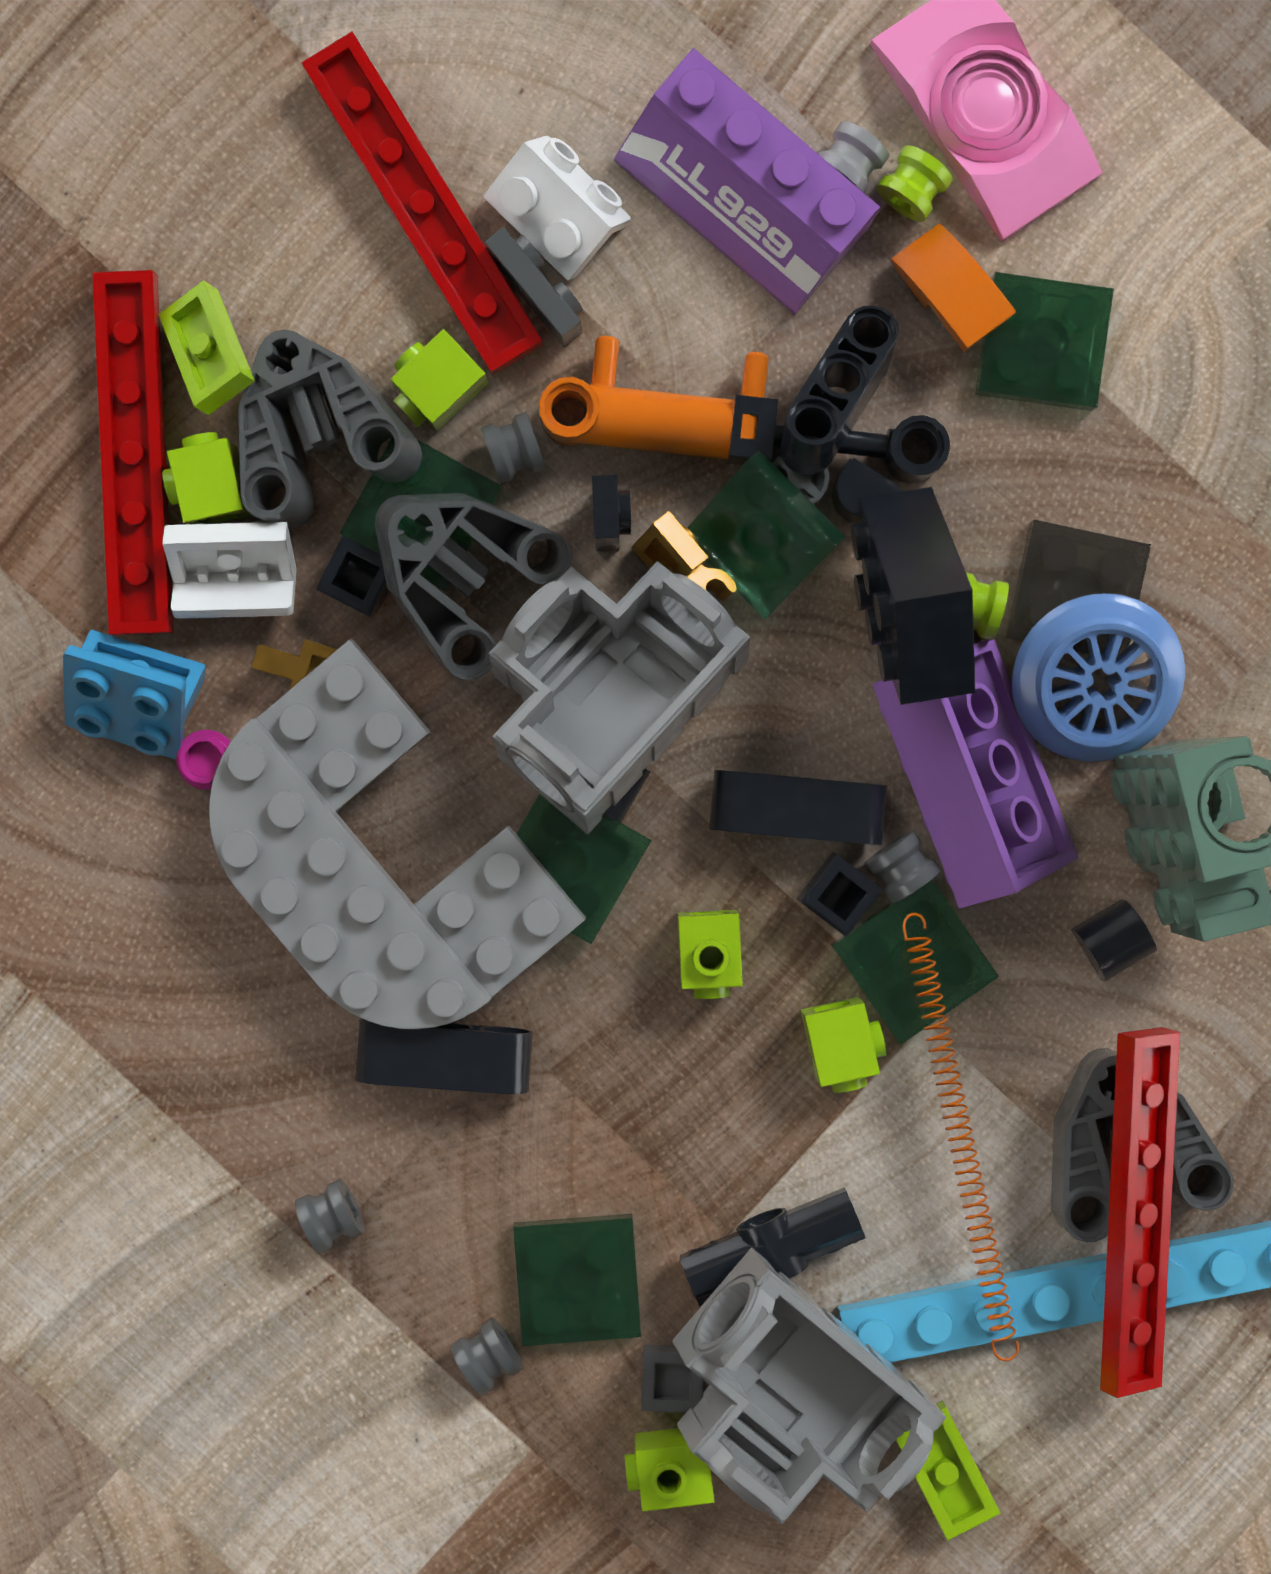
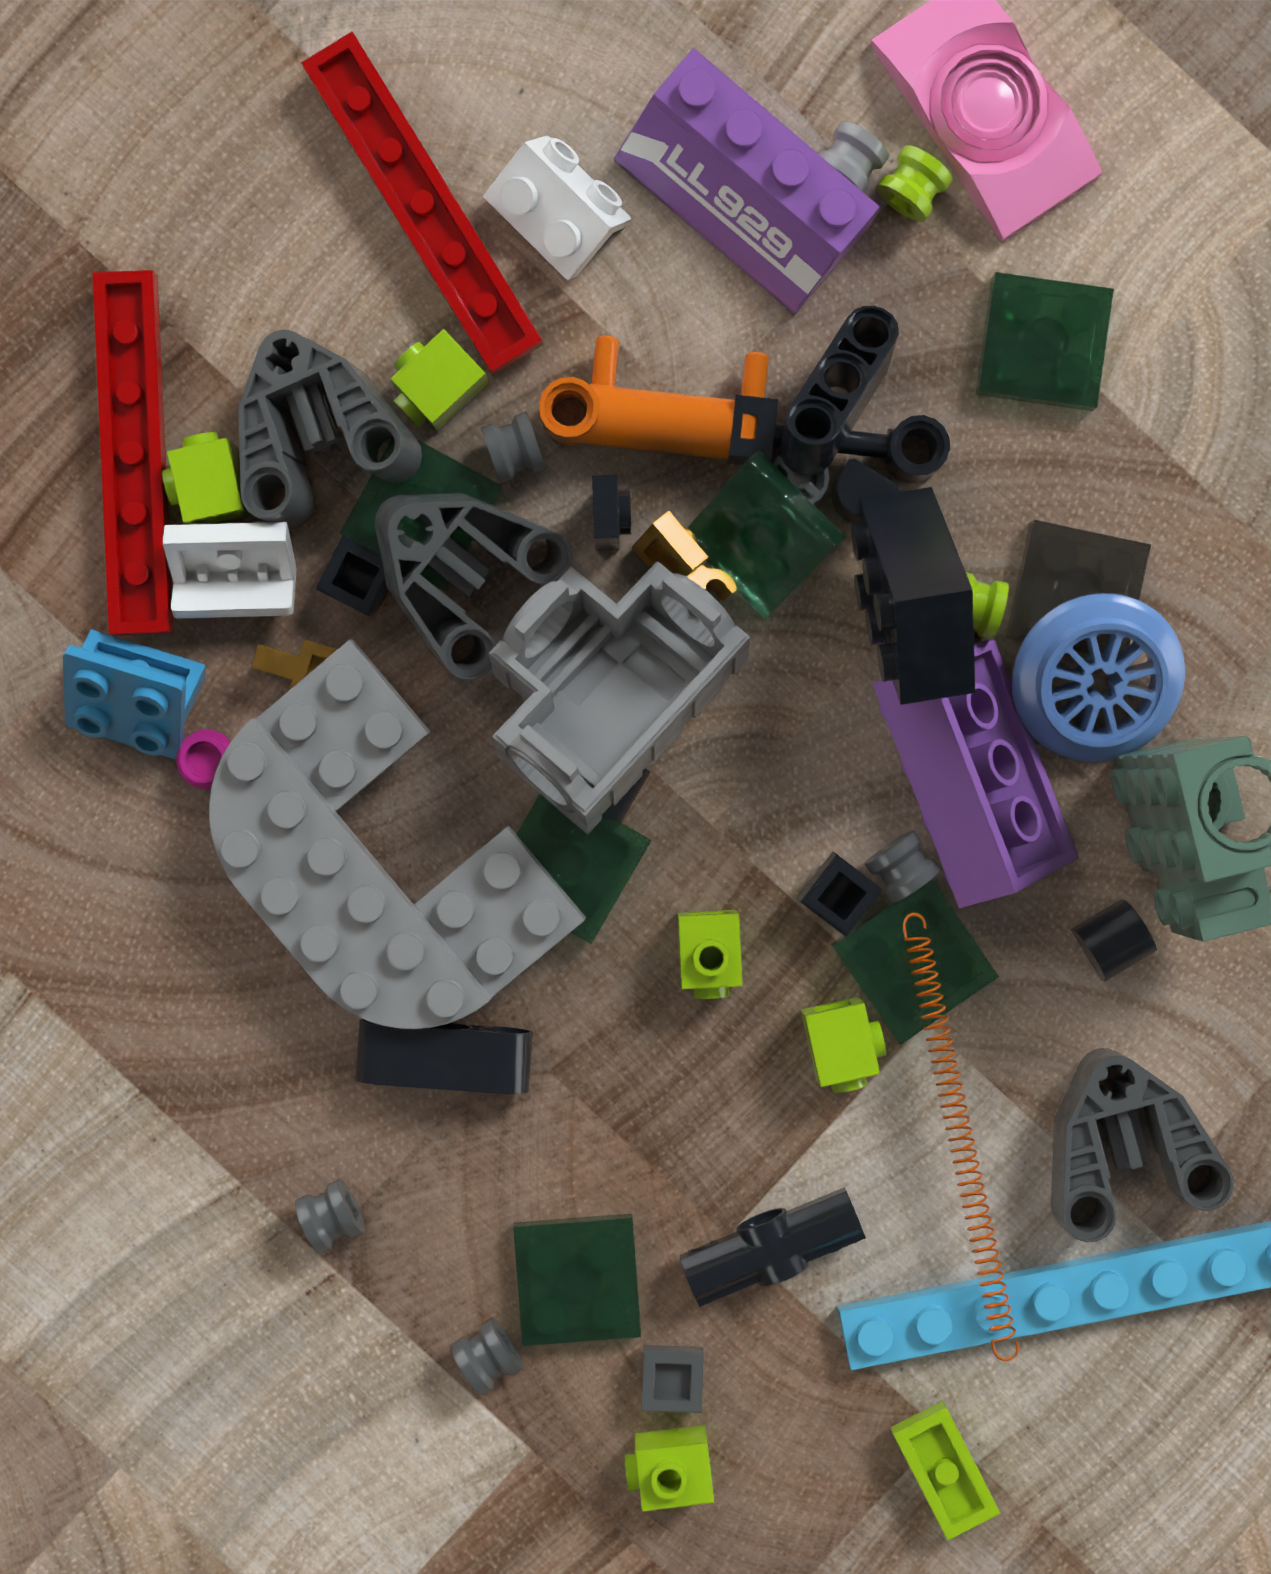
(206, 348): lime plate -> none
(520, 265): dark grey plate -> none
(796, 1397): light grey piece -> none
(798, 807): black beam -> none
(953, 286): orange slope -> none
(1139, 1210): red plate -> none

